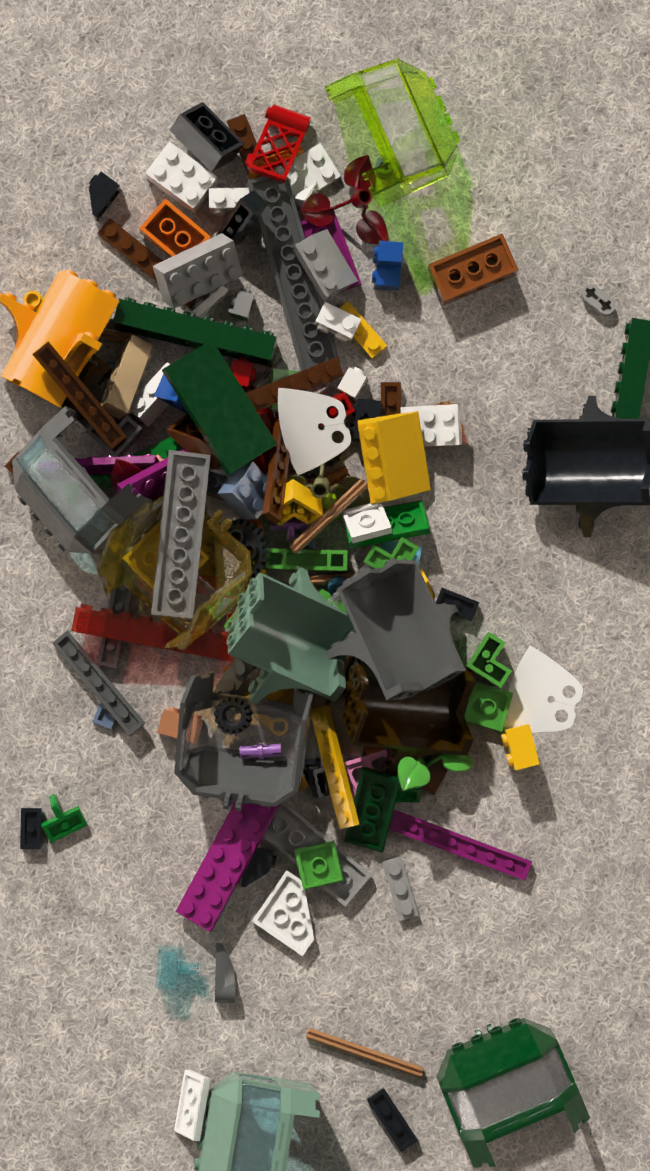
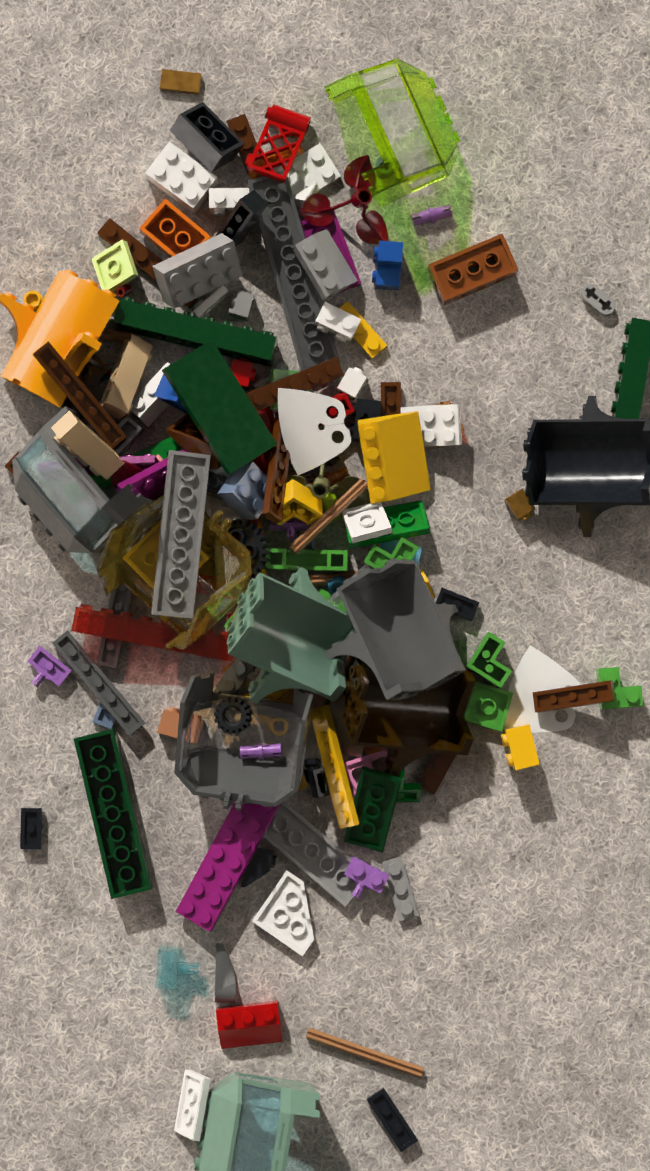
(48, 667): none -> medium lavender plate
(63, 823): green plate -> none
(87, 445): none -> tan brick
(102, 194): black slope -> none
(113, 813): none -> dark green brick
(115, 266): none -> yellowish green plate
(124, 290): none -> dark red arm
(180, 81): none -> pearl gold tile
(249, 1024): none -> red slope
(318, 865): bright green plate -> none
(365, 876): none -> medium lavender plate
(415, 774): bright green plant -> none
(431, 215): none -> medium lavender pin
(460, 845): magenta plate -> none
(507, 1084): dark green windscreen -> none
(520, 505): none -> pearl gold brick
(574, 696): none -> reddish brown plate
(624, 696): none -> bright green brick

